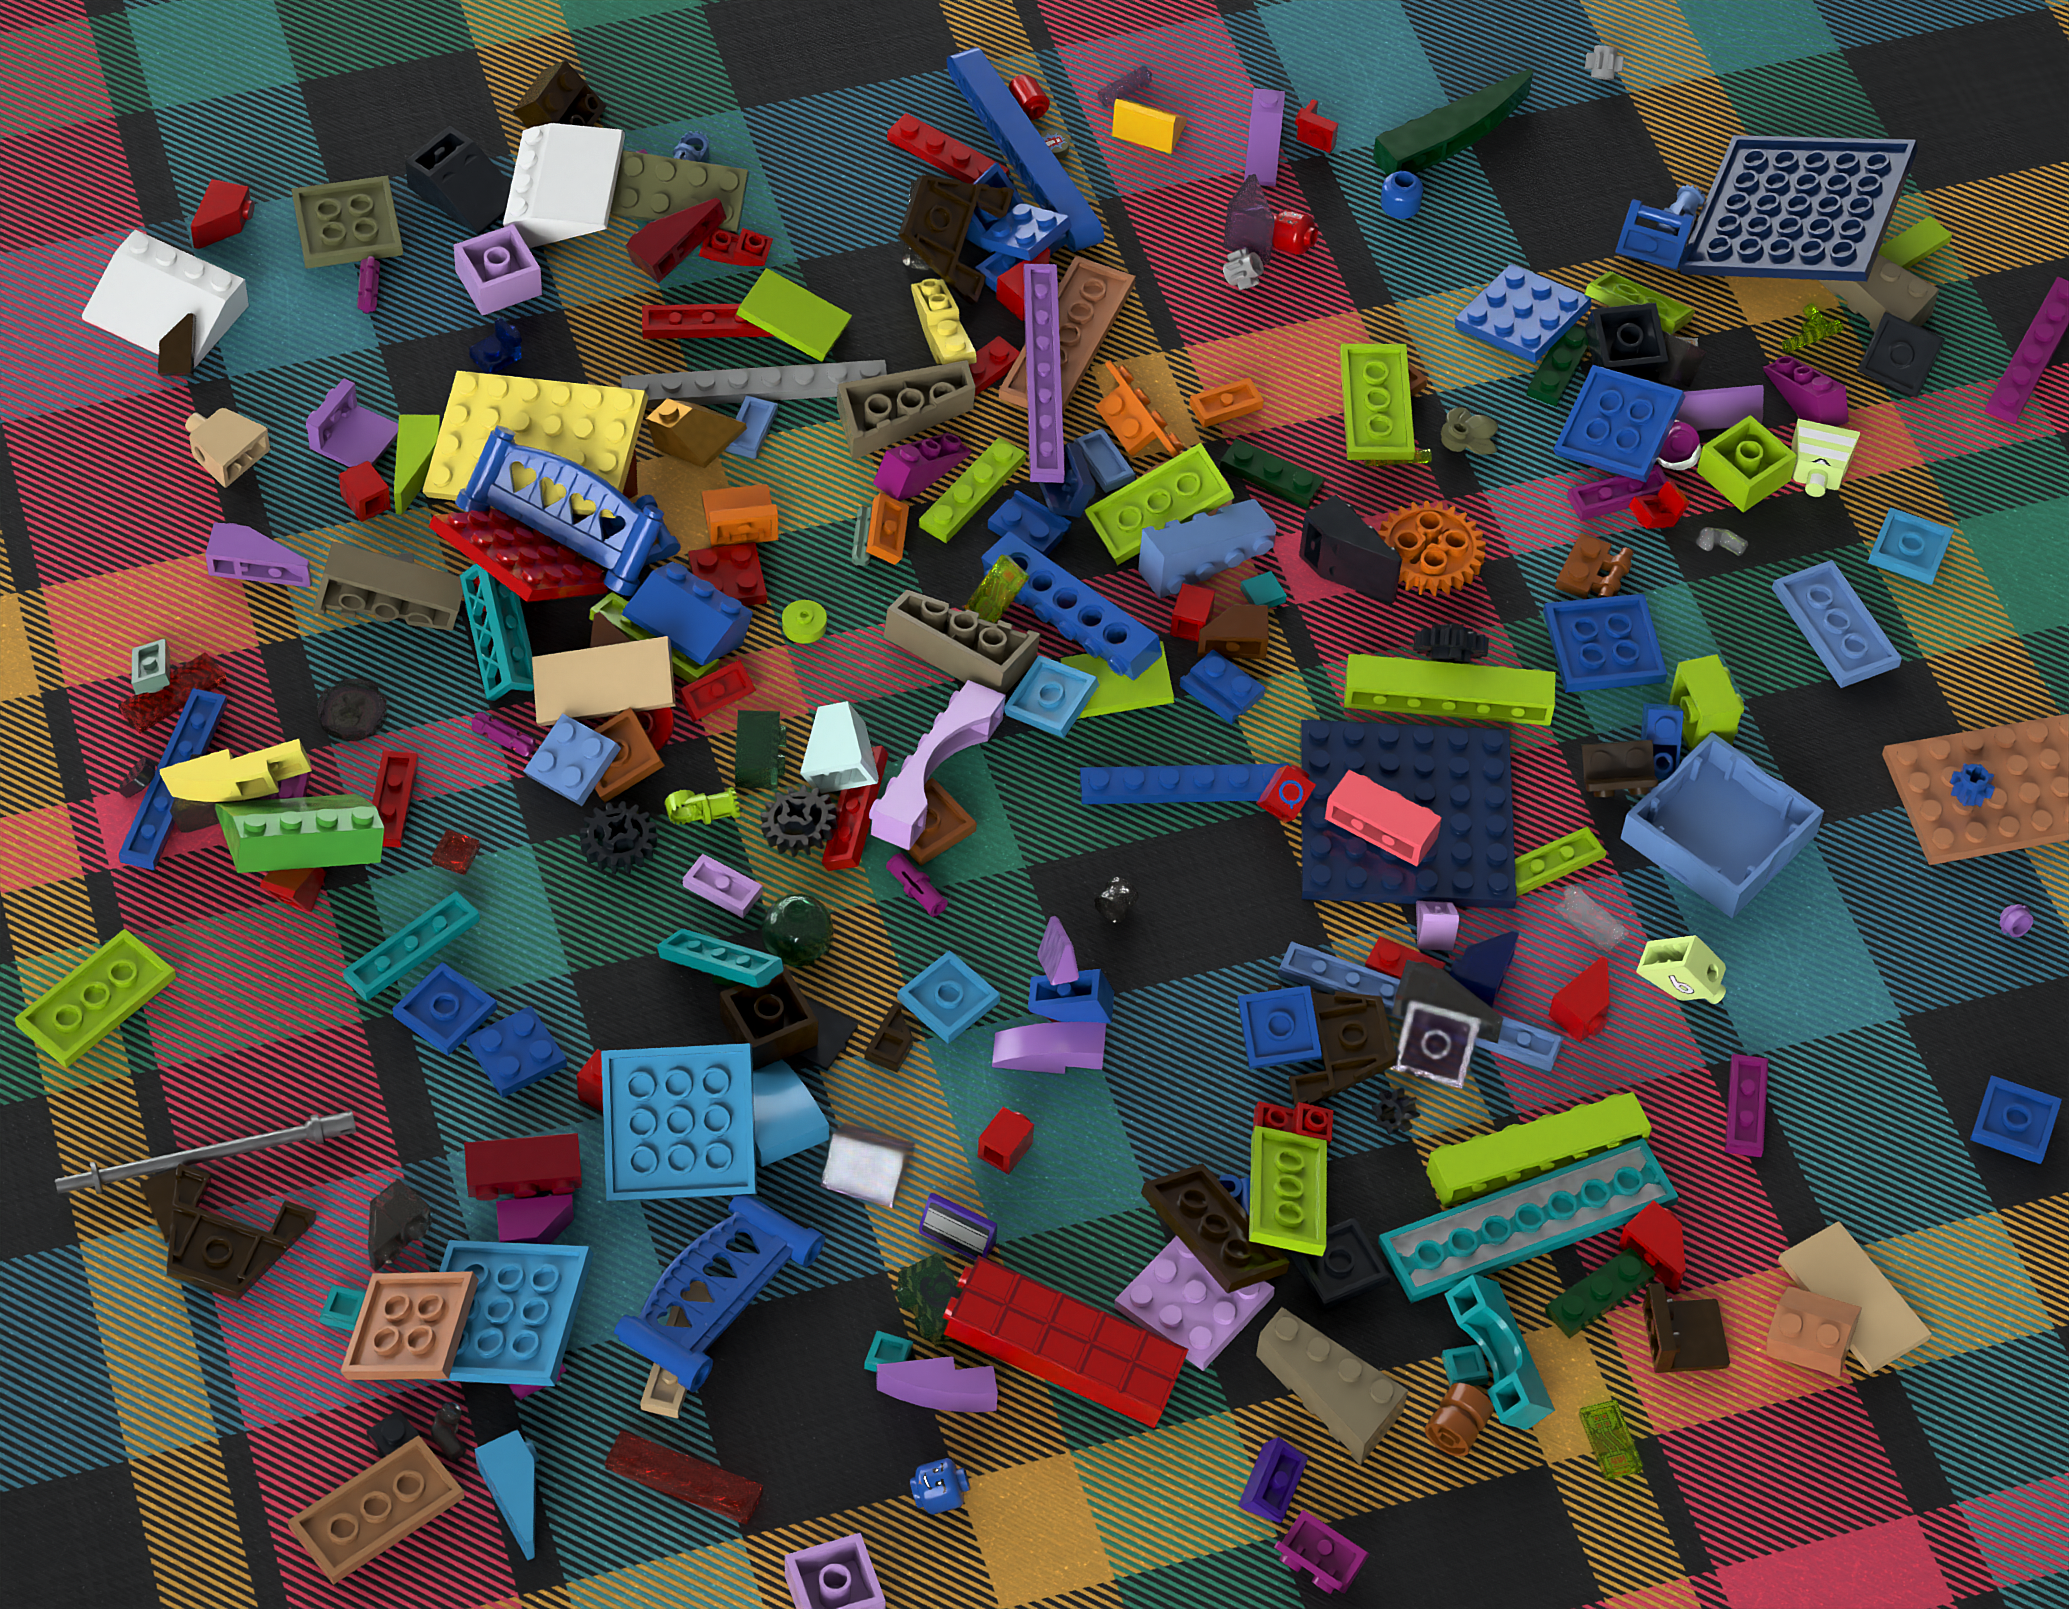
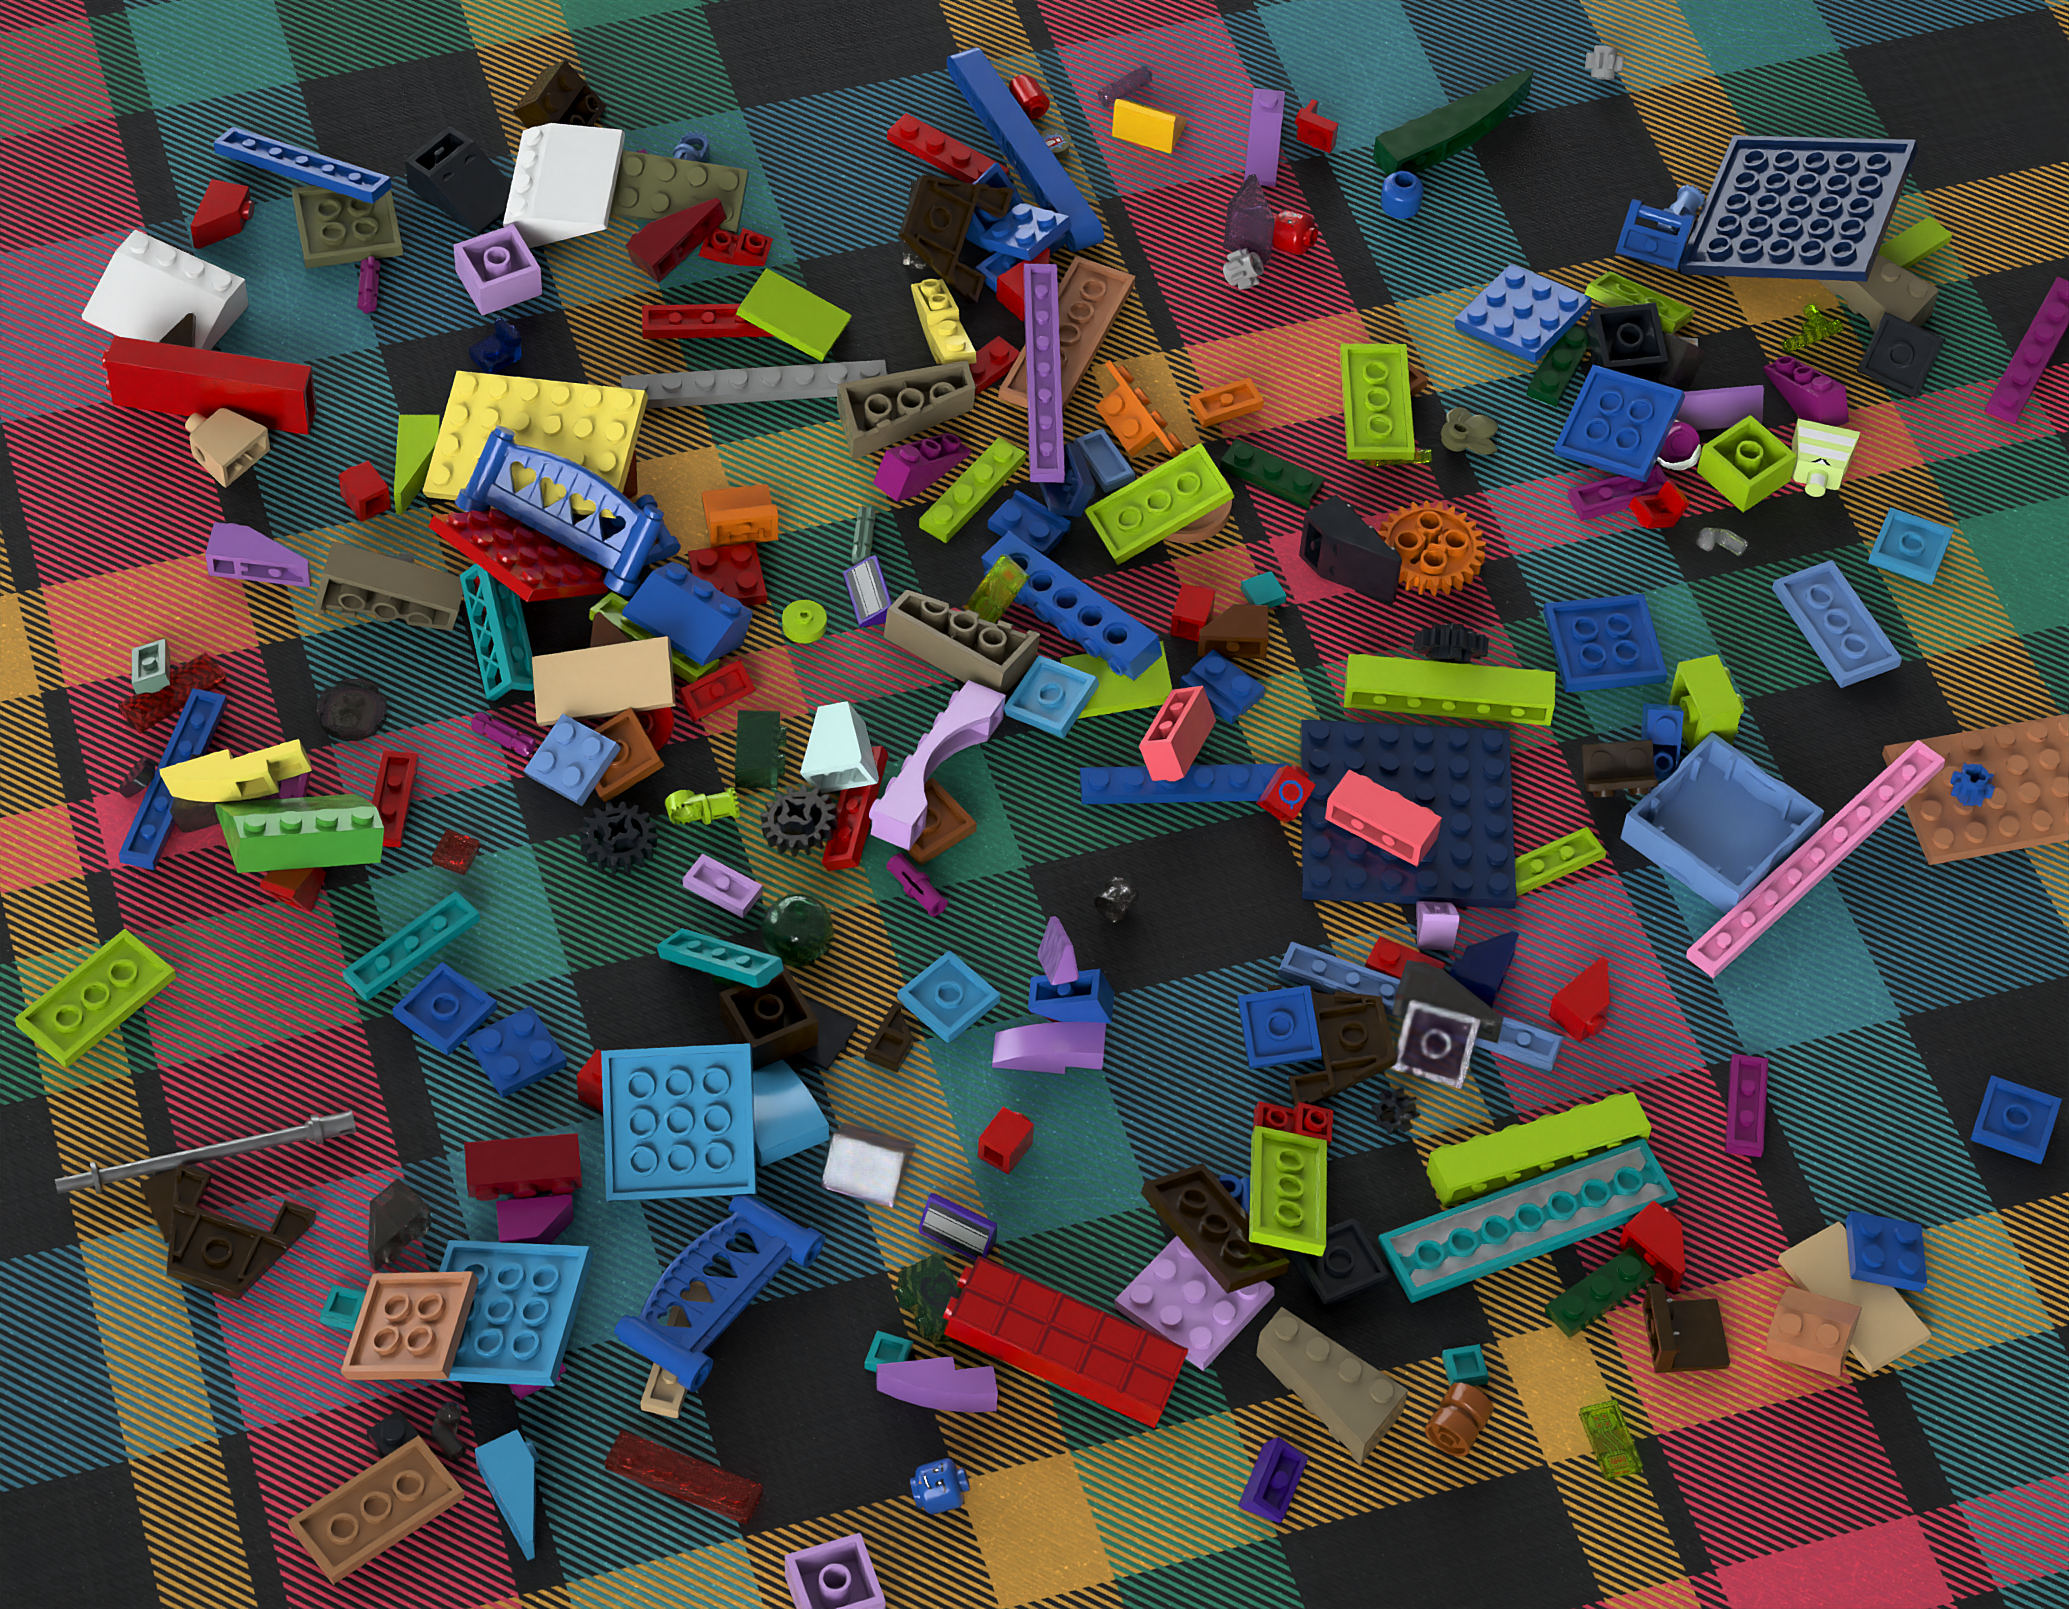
(203, 381): none -> red brick
(302, 165): none -> blue plate
(347, 430): medium lavender bracket -> none
(692, 431): pearl gold slope -> none
(758, 416): medium blue tile -> none
(868, 592): none -> slope
(887, 528): orange plate -> none
(1177, 733): none -> coral brick
(1203, 546): medium blue wedge -> none
(1322, 1552): magenta bracket -> none
(1517, 1386): teal arch -> none
(1585, 564): dark orange plate -> none
(1591, 919): clear hinge -> none
(1684, 968): yellowish green torso -> none
(1815, 859): none -> bright pink plate
(1886, 1251): none -> blue plate
(2016, 920): medium lavender plate -> none

